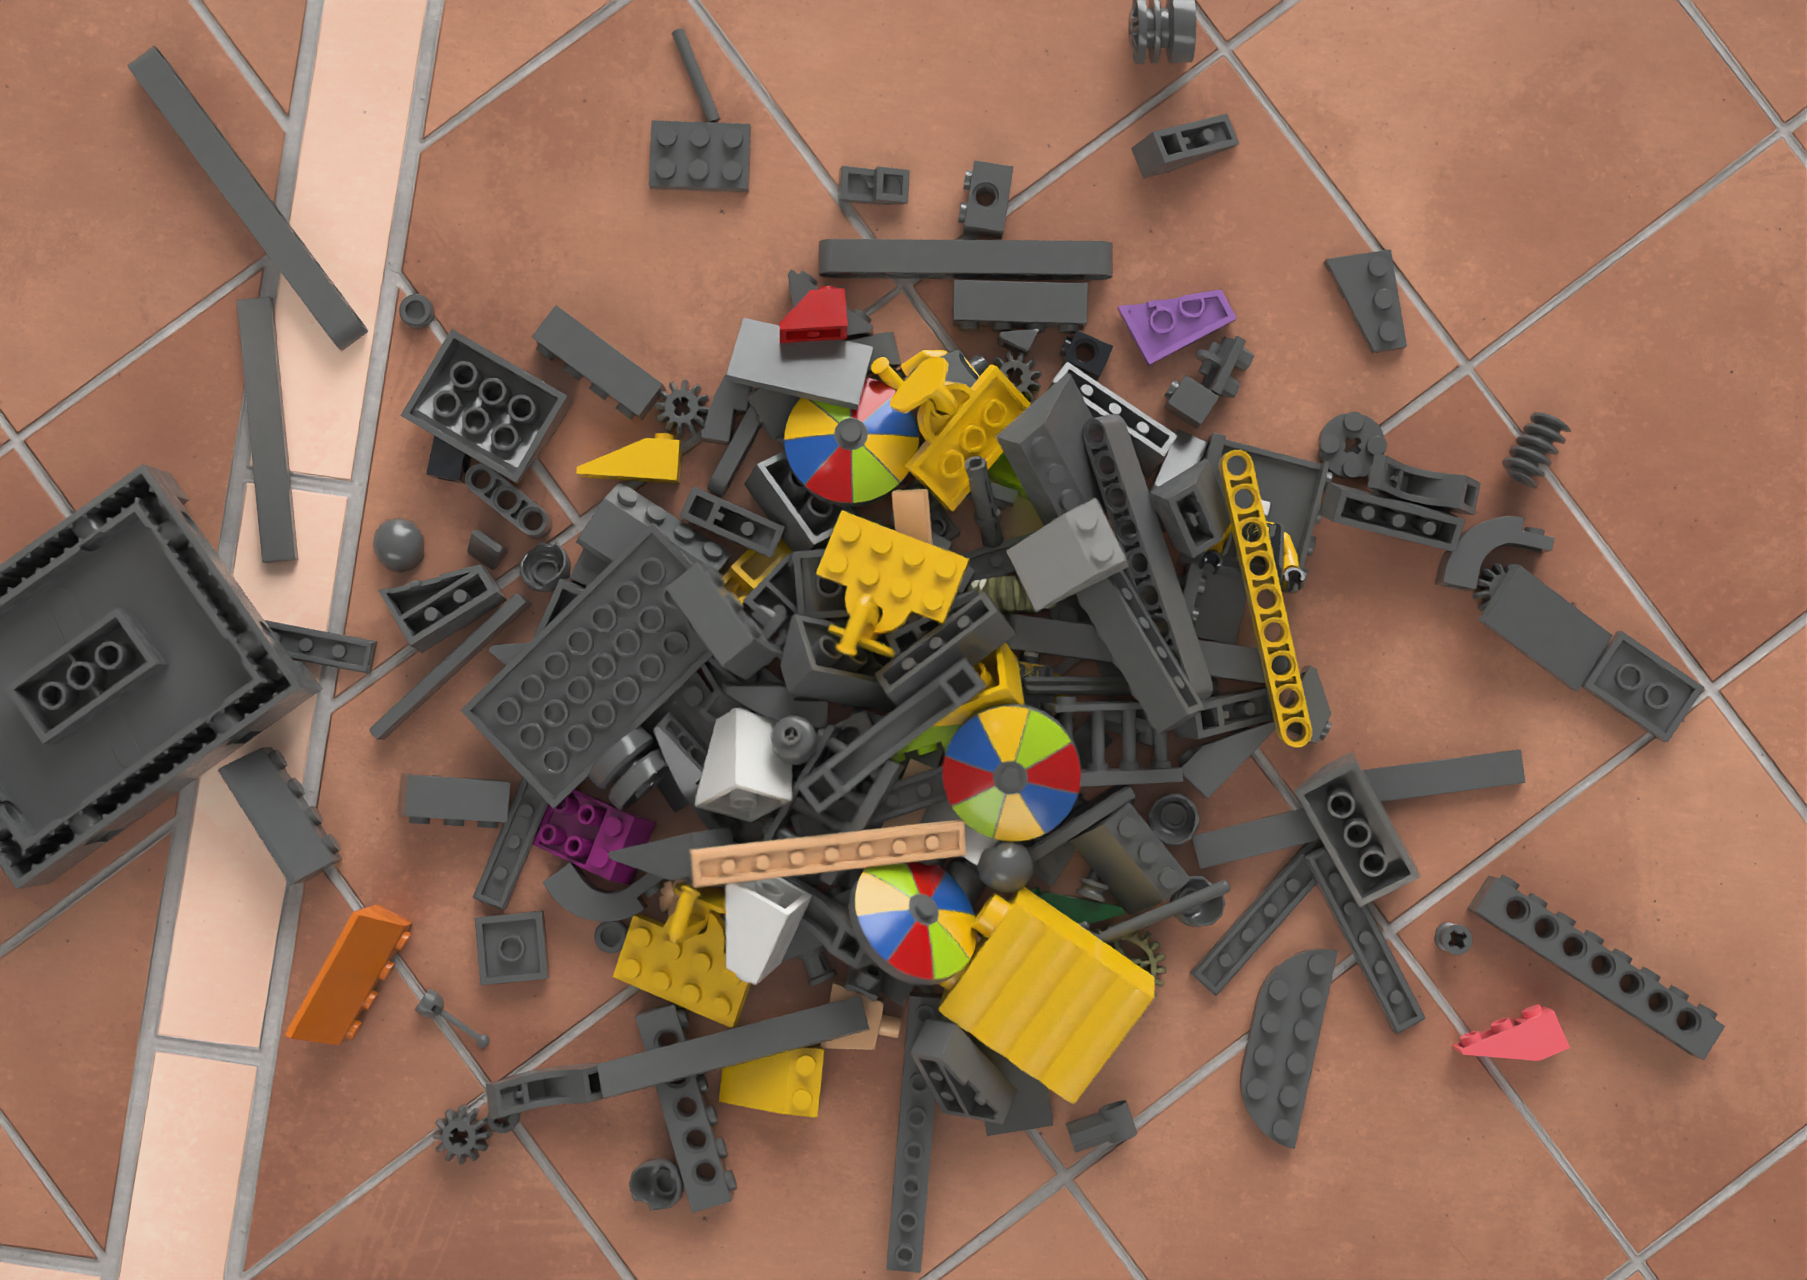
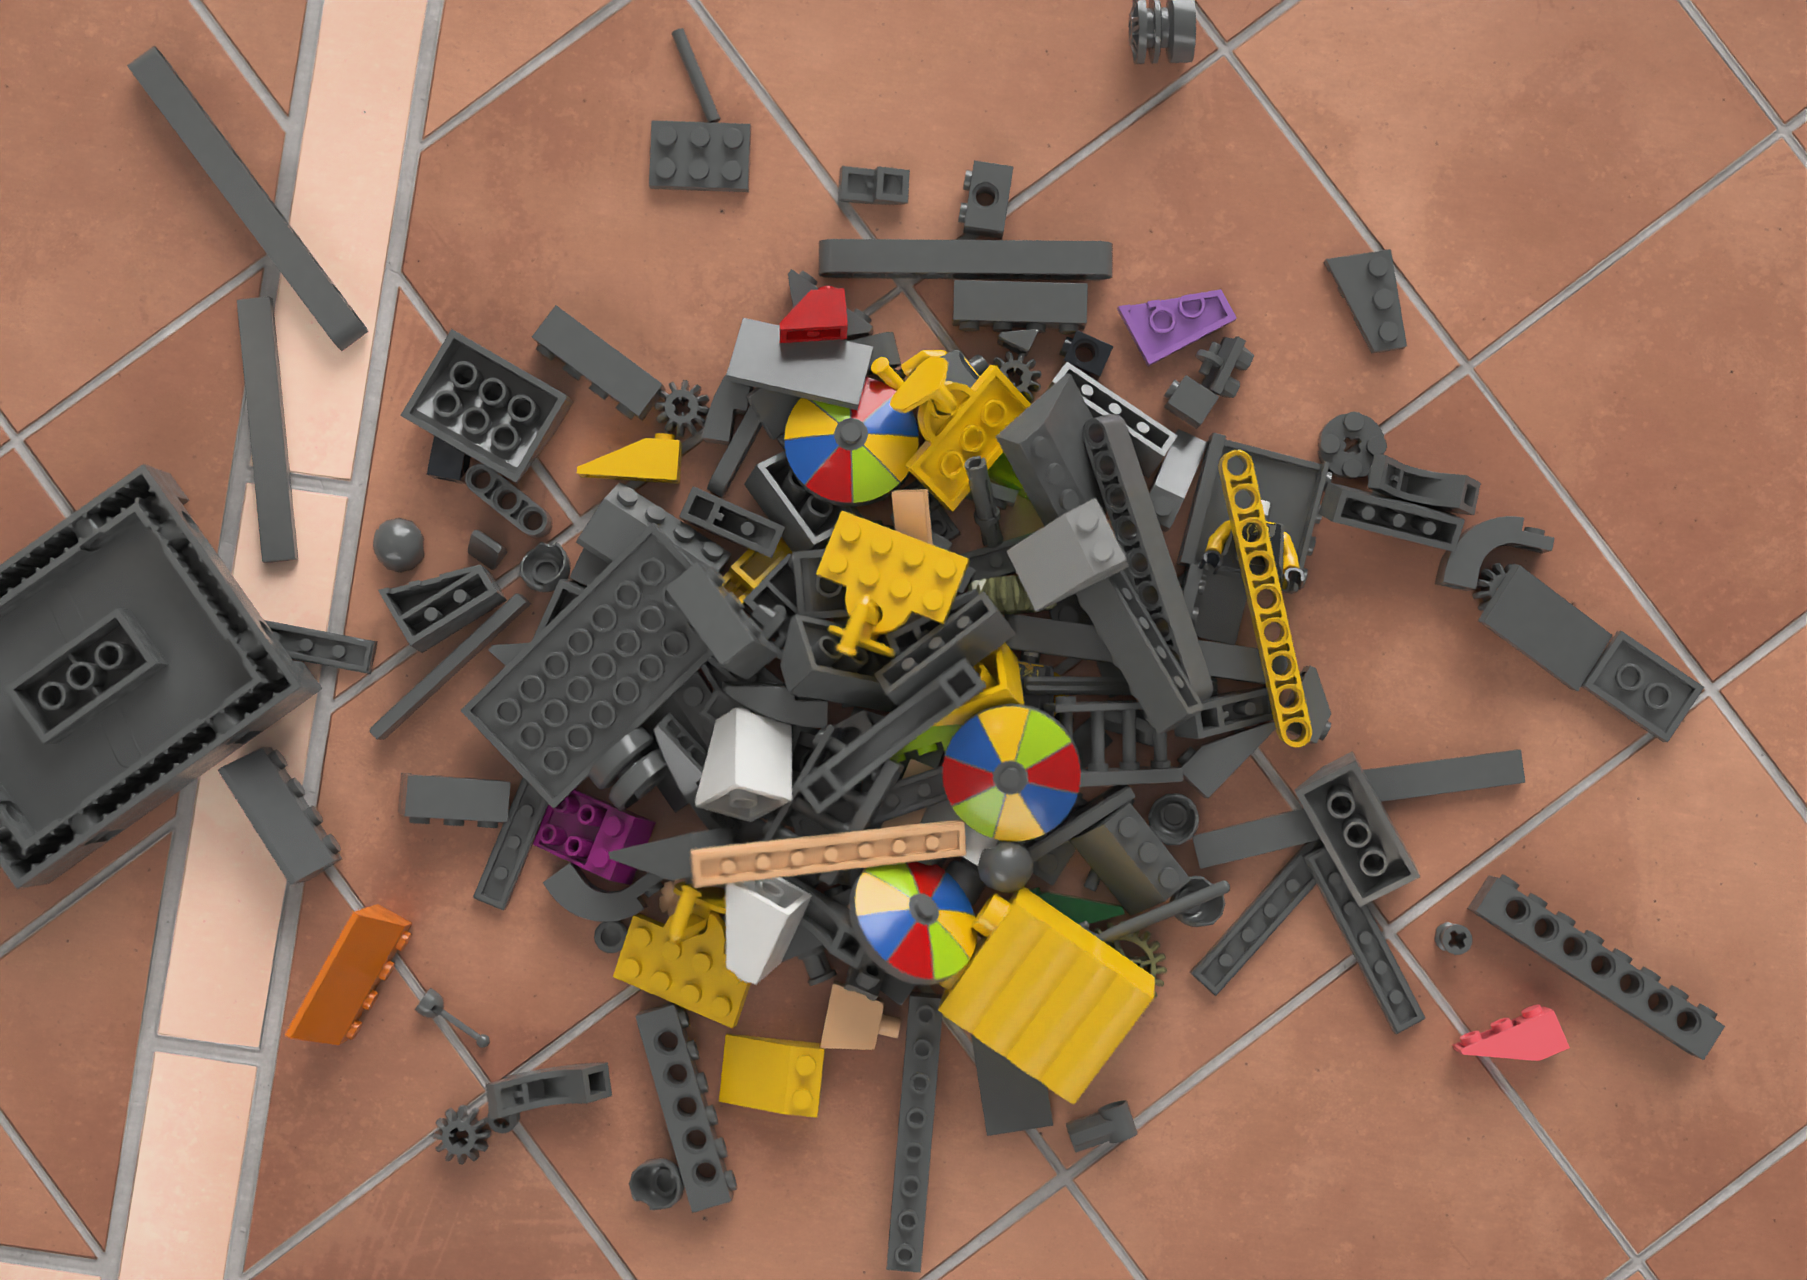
(416, 311): dark grey tile -> none
(512, 947): dark grey plate -> none
(732, 1047): dark grey tile -> none
(794, 740): dark grey head -> none
(960, 1074): dark grey wedge -> none
(1092, 889): dark grey bush -> none
(1183, 145): dark grey slope -> none
(1192, 509): dark grey slope -> none
(1285, 1042): dark grey plate -> none
(1533, 447): dark grey piece -> none

